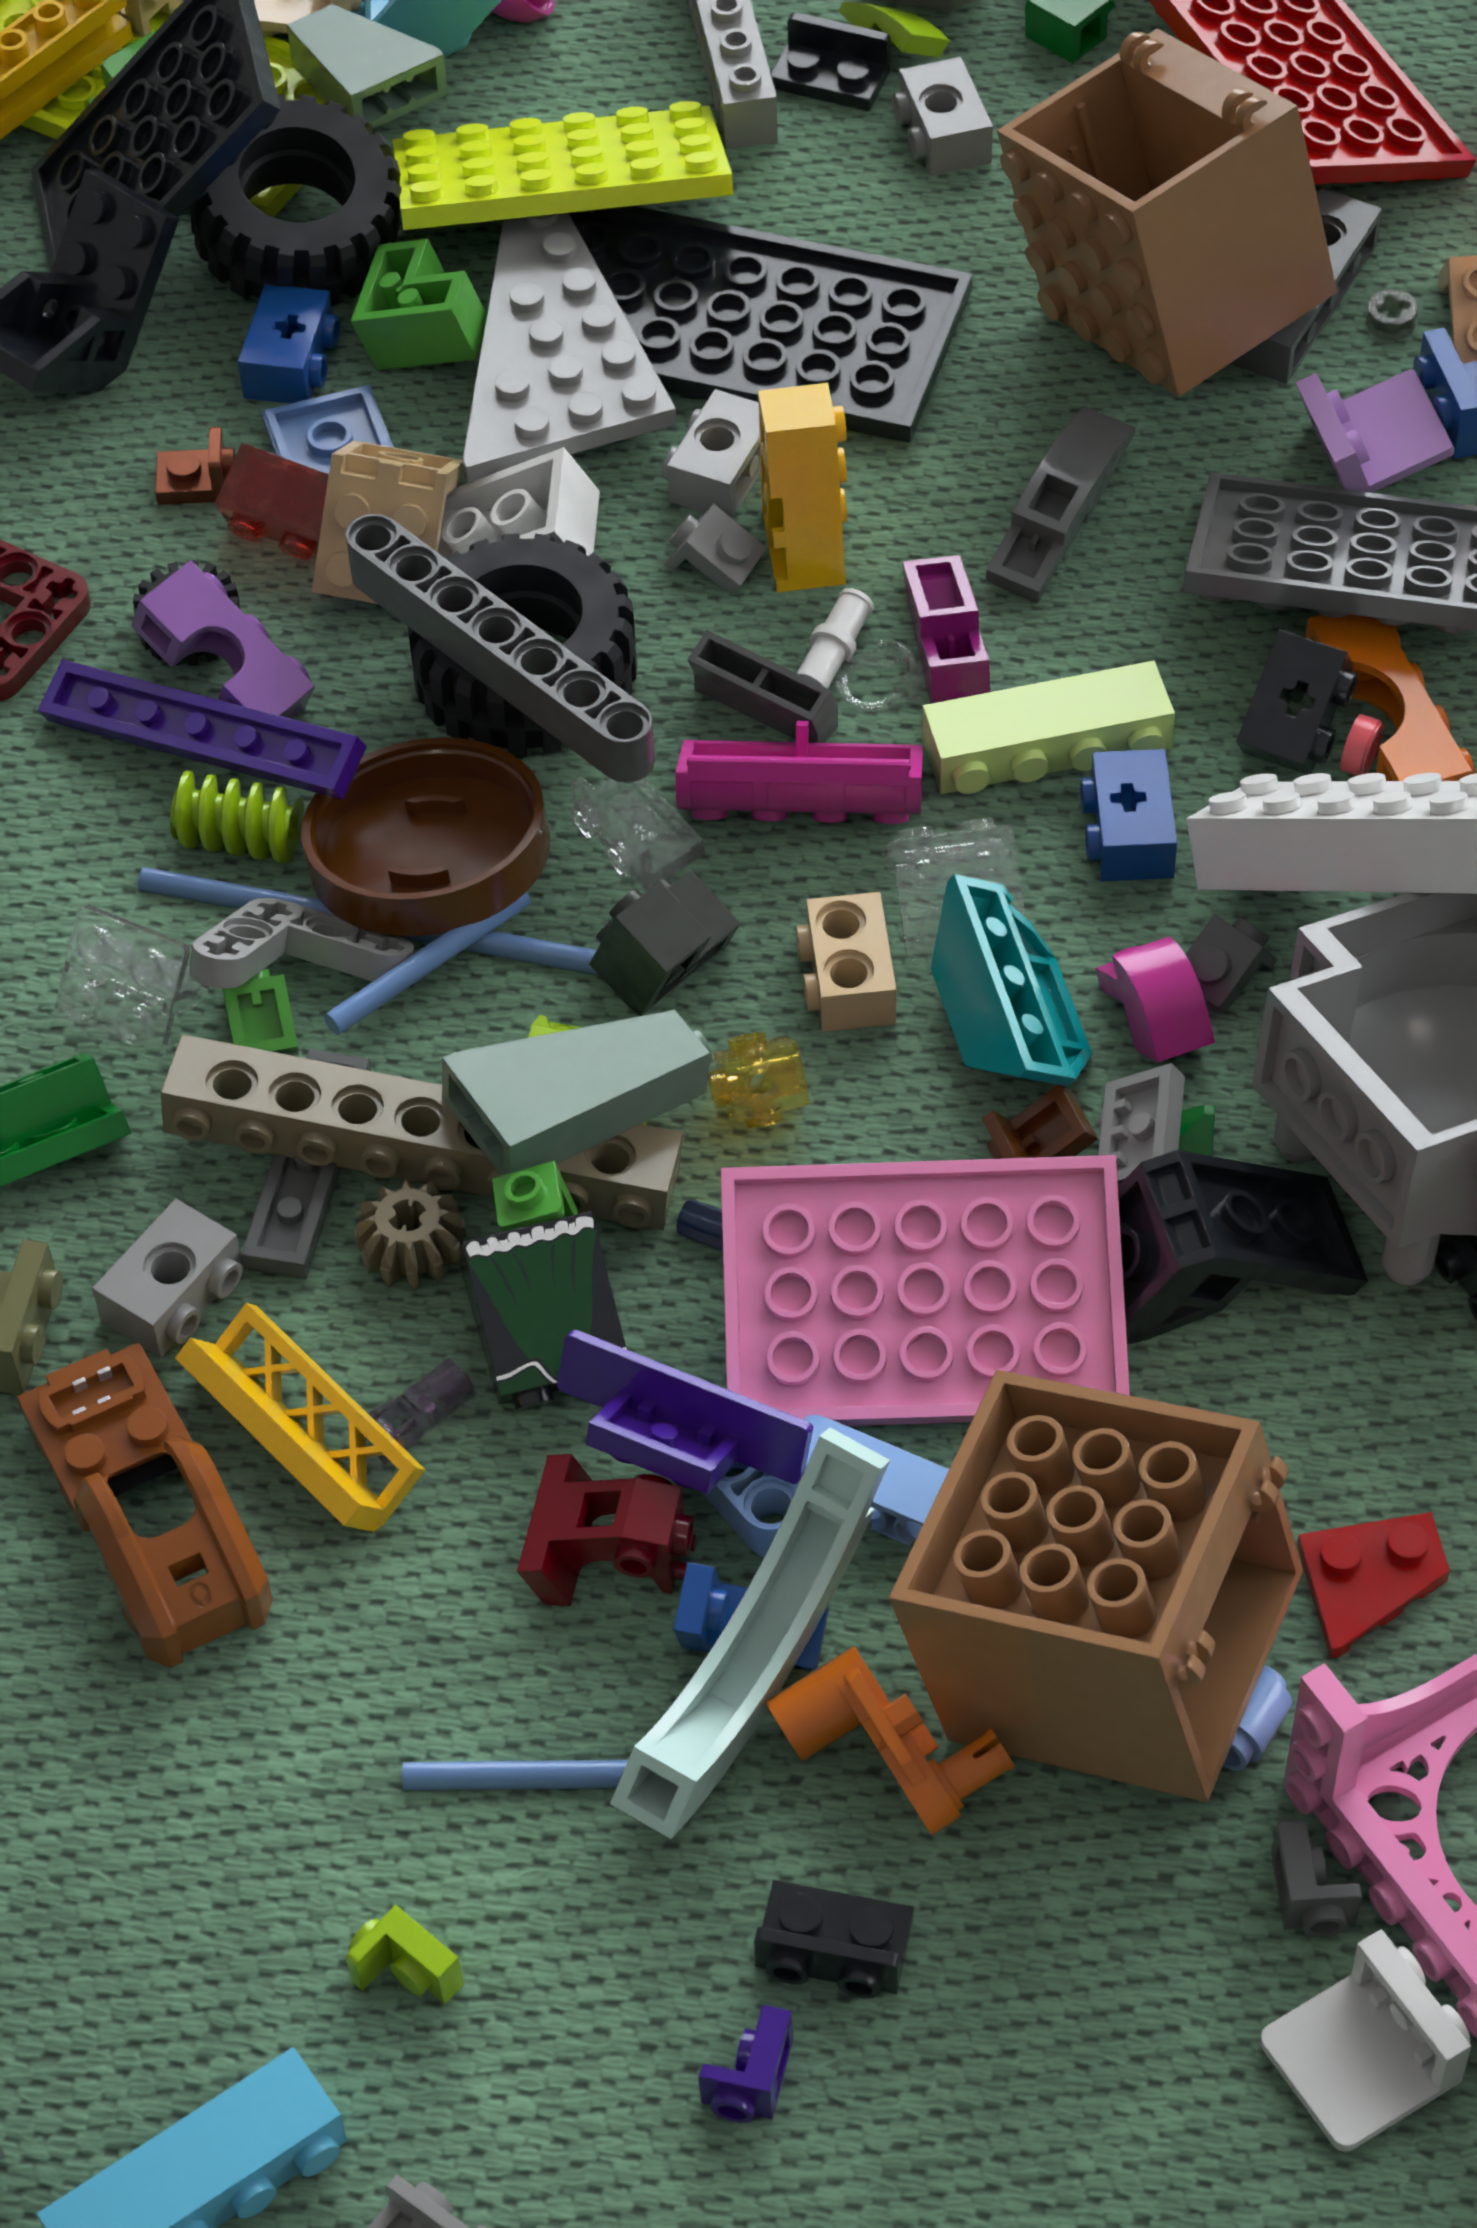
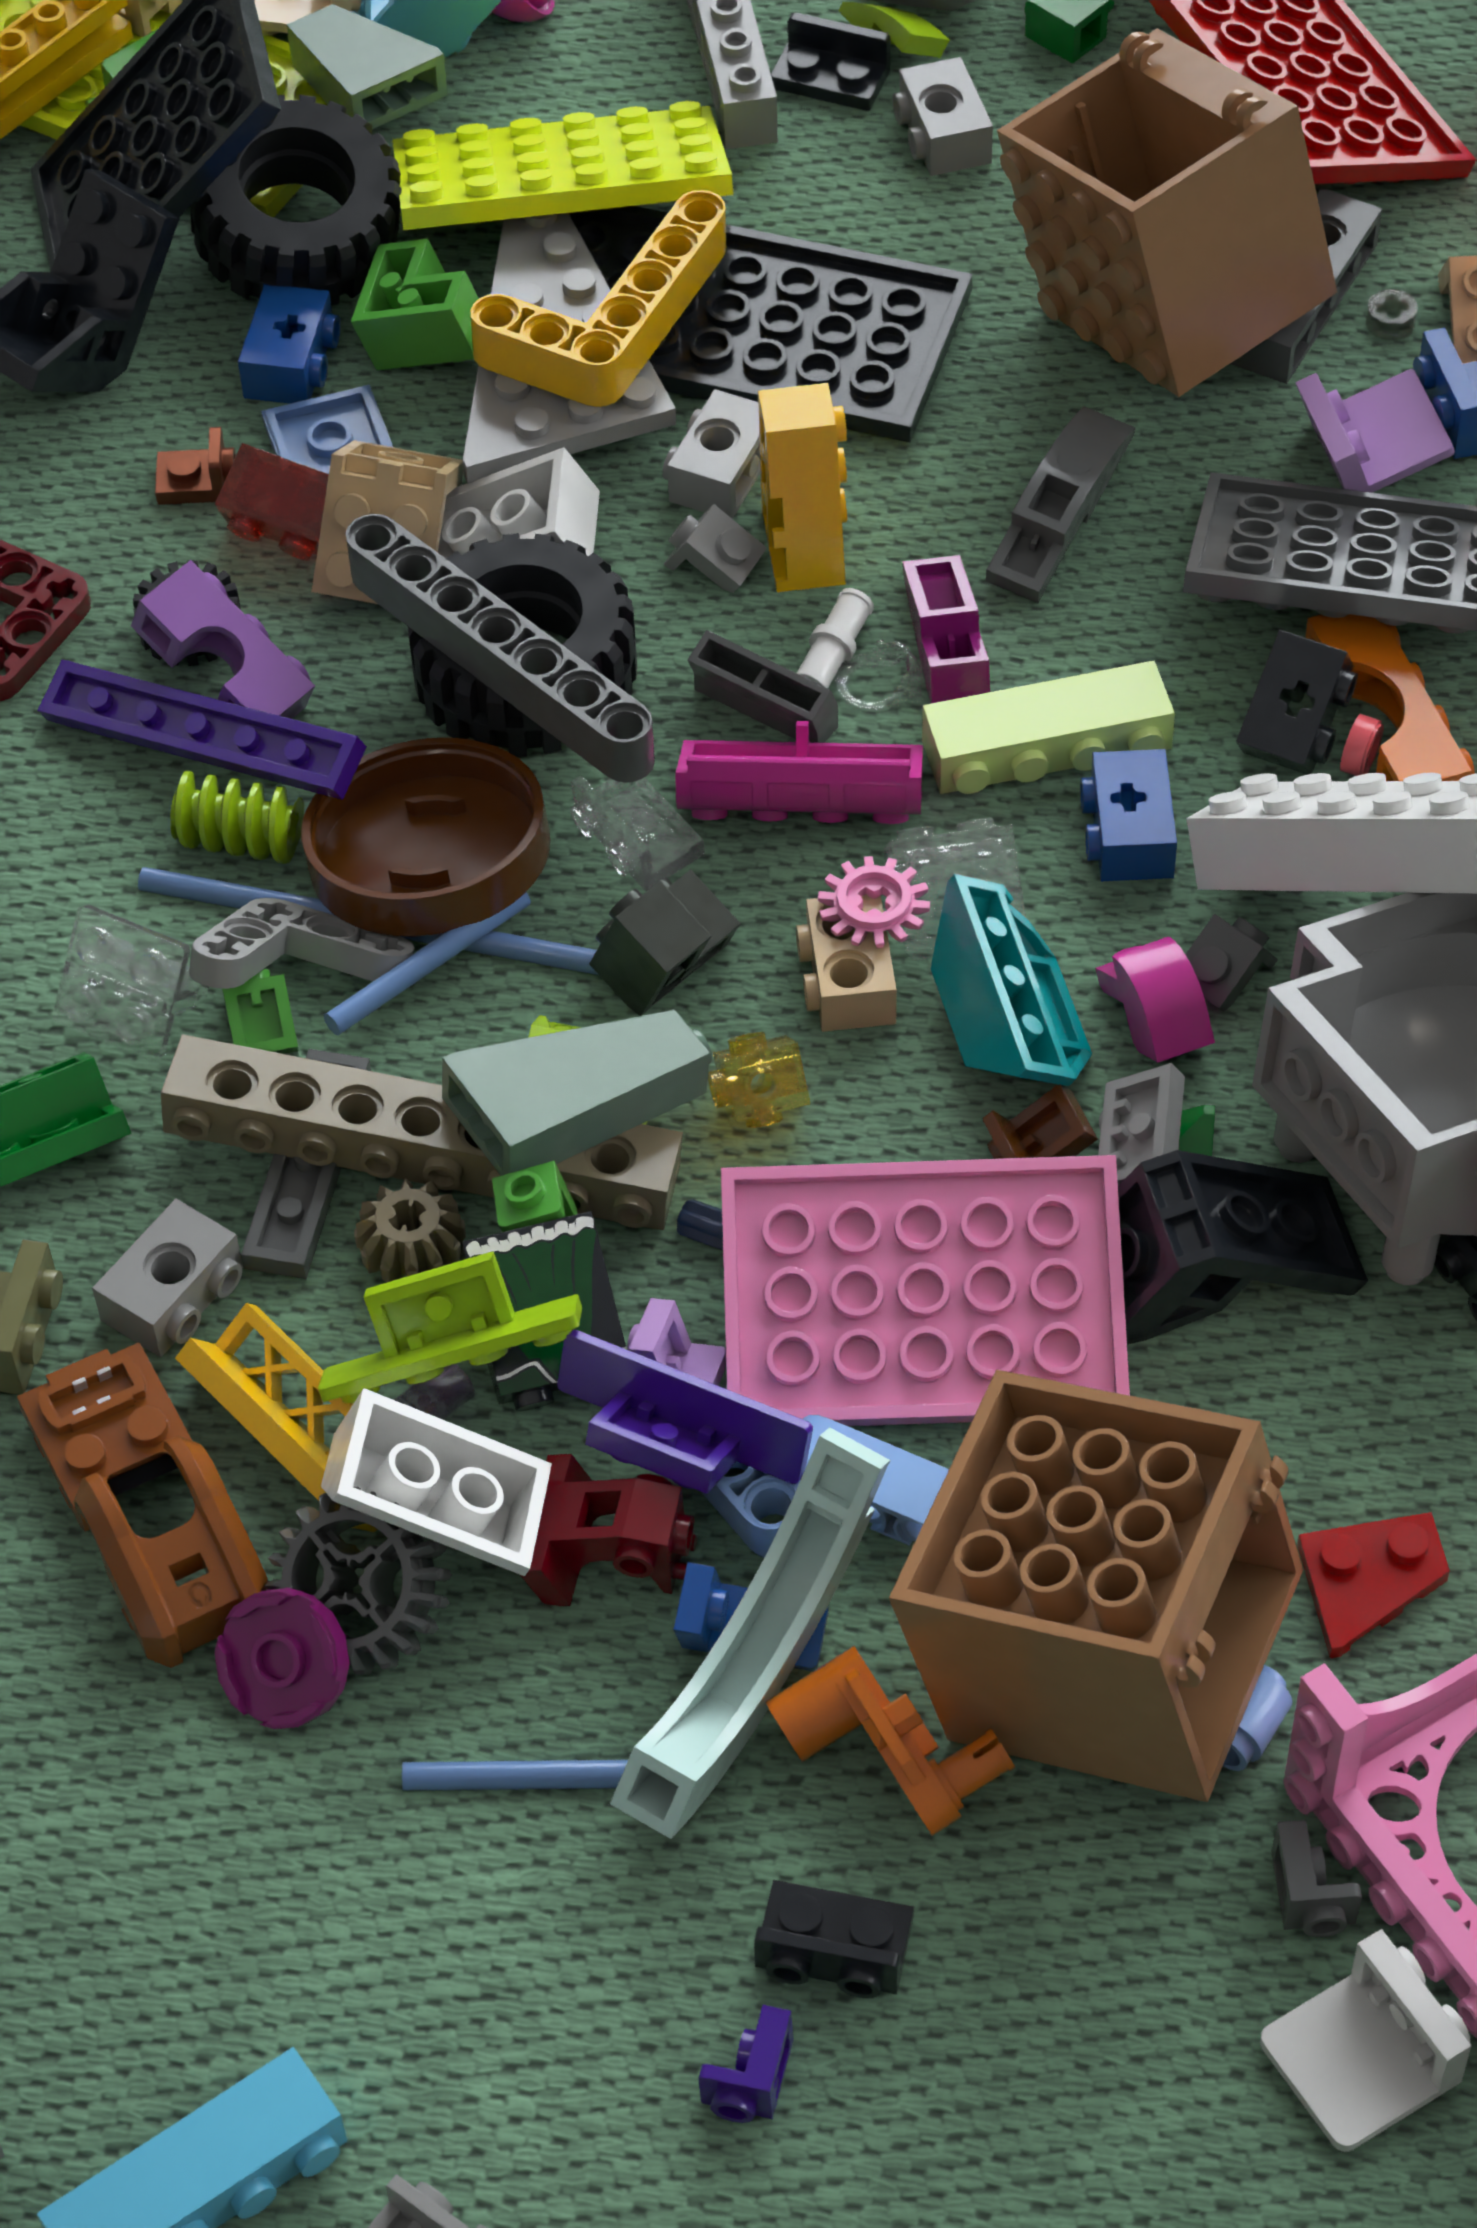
(282, 1658): none -> magenta tile
(396, 1619): none -> dark grey gear
(418, 1957): lime bracket -> none
(442, 1476): none -> white slope
(445, 1320): none -> lime bracket
(604, 356): none -> yellow beam
(665, 1340): none -> lavender bracket
(874, 881): none -> bright pink gear

